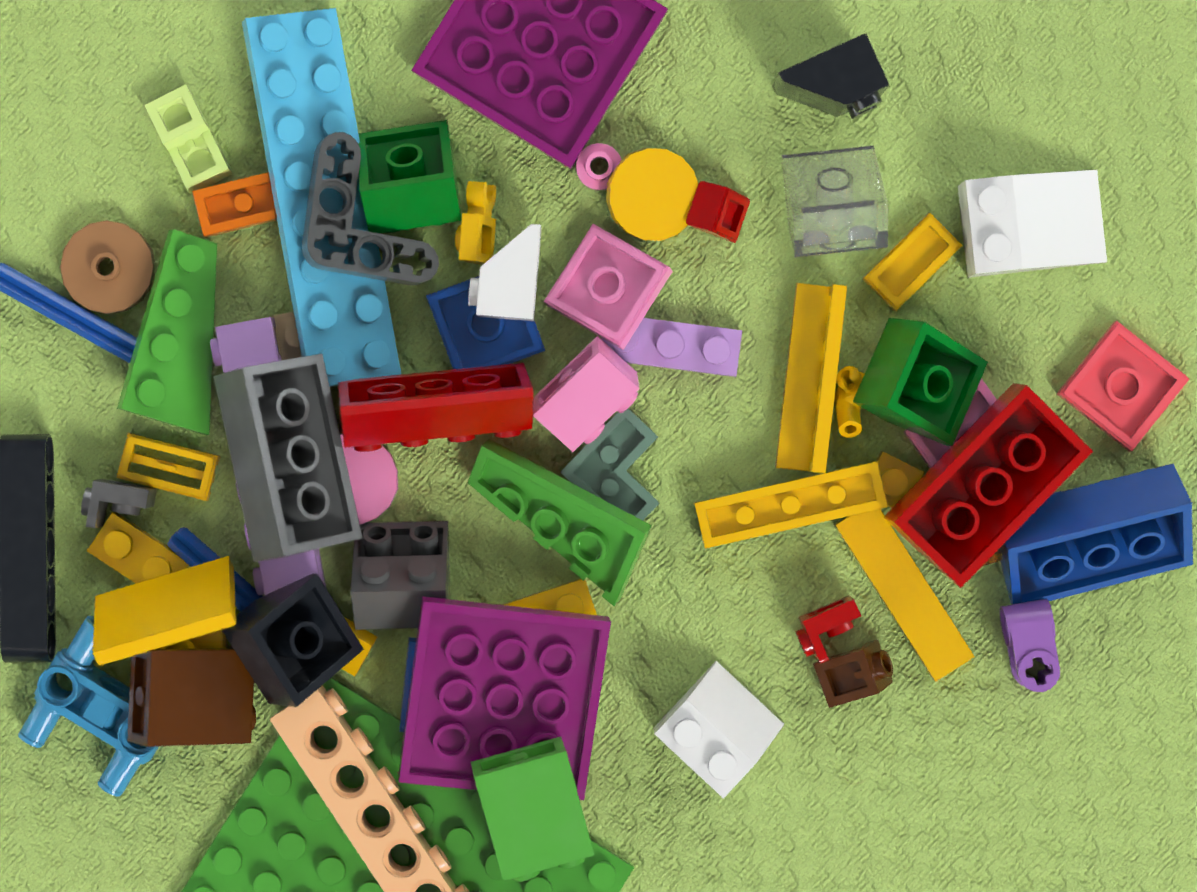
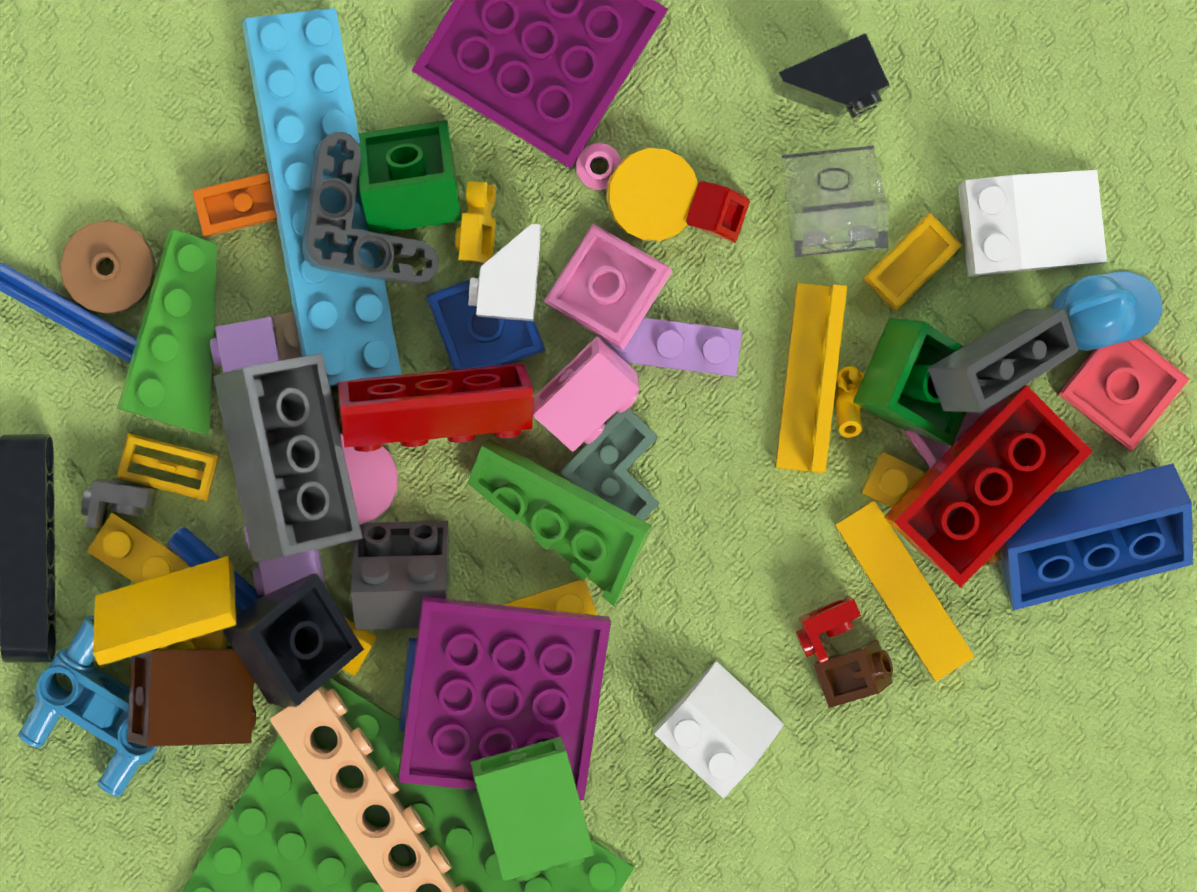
(188, 139): yellowish green slope -> none
(791, 504): yellow plate -> none
(1003, 360): none -> dark grey brick
(1030, 635): medium lavender piece -> none
(1110, 308): none -> dark azure piece

